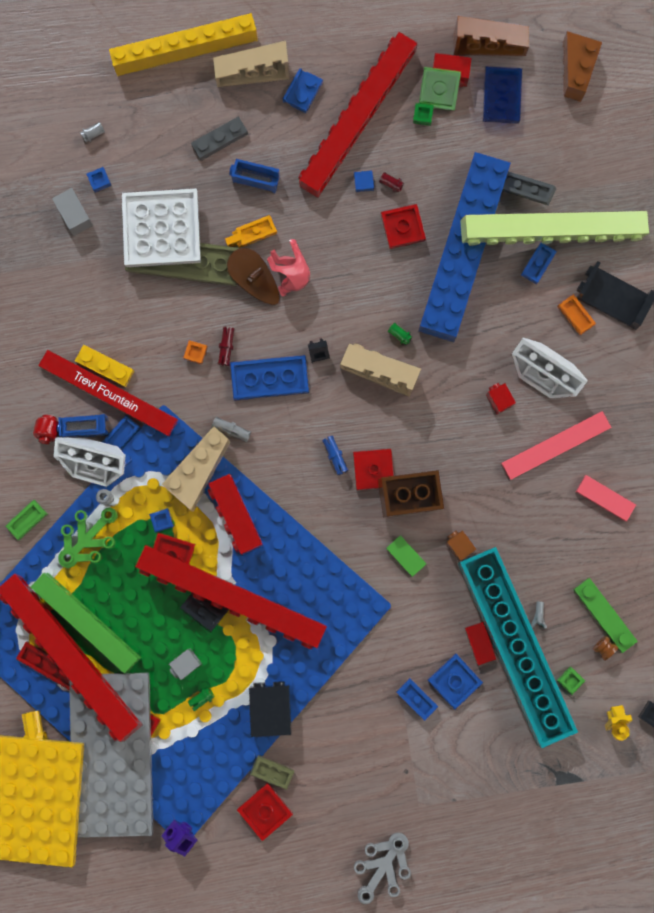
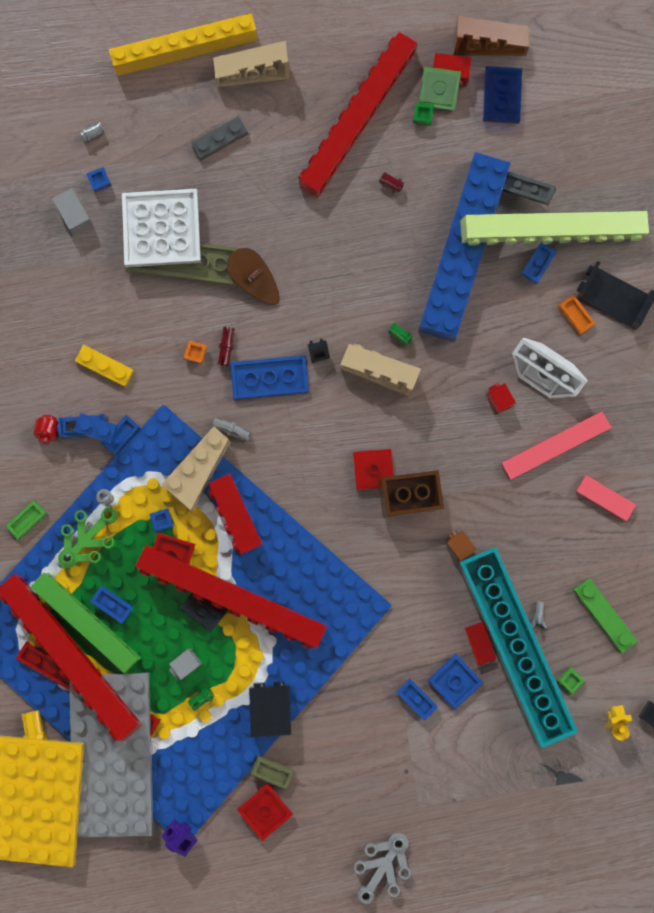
(90, 459): white wedge -> none
(95, 428): none -> blue plate
(108, 393): red tile -> none
(112, 604): none -> blue plate
(252, 232): light orange hinge -> none
(255, 175): blue window -> none
(296, 269): coral piece -> none
(302, 90): blue plate -> none
(335, 455): blue pin -> none
(364, 181): blue tile -> none
(403, 226): red plate -> none
(406, 556): bright green tile -> none
(578, 62): dark orange wedge -> none
(605, 648): dark orange wheel -> none

